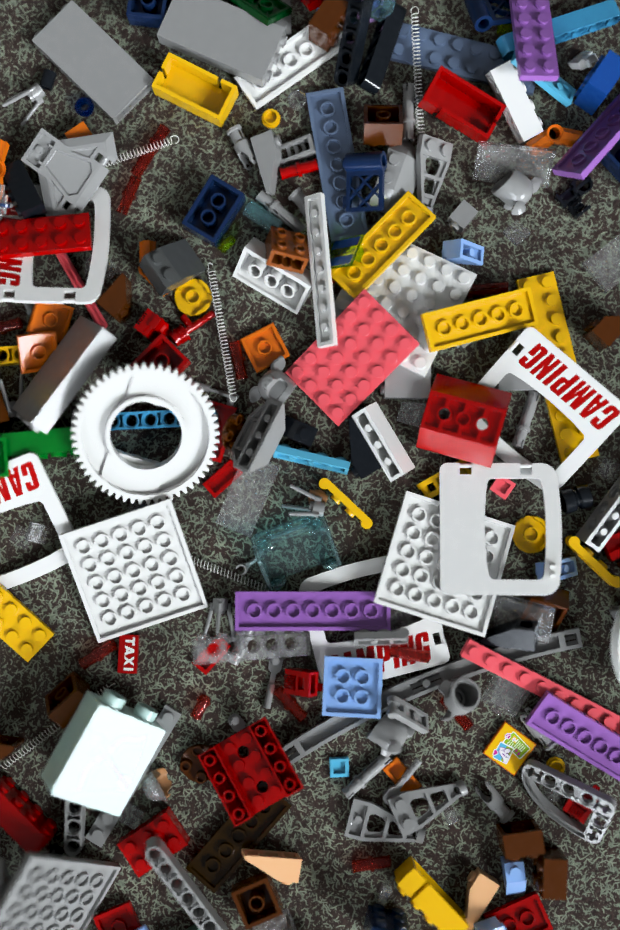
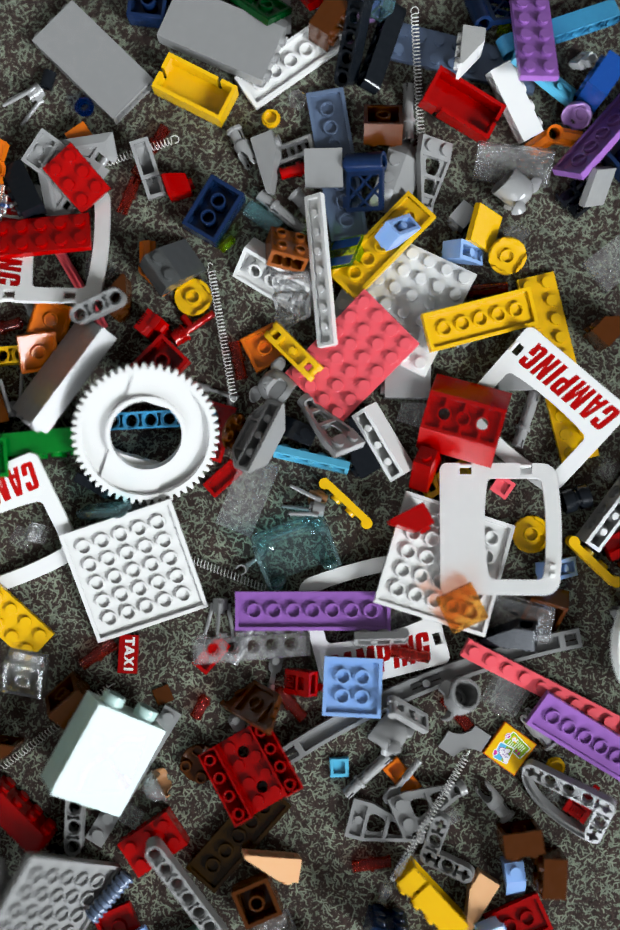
(25, 673): none -> clear brick
(76, 178): none -> red plate
(83, 480): none -> black piece
(89, 306): none -> light grey beam
(104, 510): none -> clear light blue plate
(109, 896): none -> sand blue piece
(148, 168): none -> light grey slope
(163, 694): none -> reddish brown piece
(177, 186): none -> red slope
(255, 705): none -> reddish brown wing
(291, 296): none -> clear slope
(293, 351): none -> yellow plate
(323, 168): none -> light grey tile
(337, 445): none -> light grey plate
(397, 231): none -> light blue slope
(413, 520): none -> red slope
(424, 468): none -> red slope
(431, 817): none -> white piece
(435, 850): none -> light grey beam
(462, 607): none -> clear orange tile
(469, 48): none -> white slope
(471, 739): none -> light grey tile
(483, 227): none -> yellow tile
(507, 255): none -> yellow tile
(579, 112): none -> lavender hair
(597, 186): none -> light grey tile

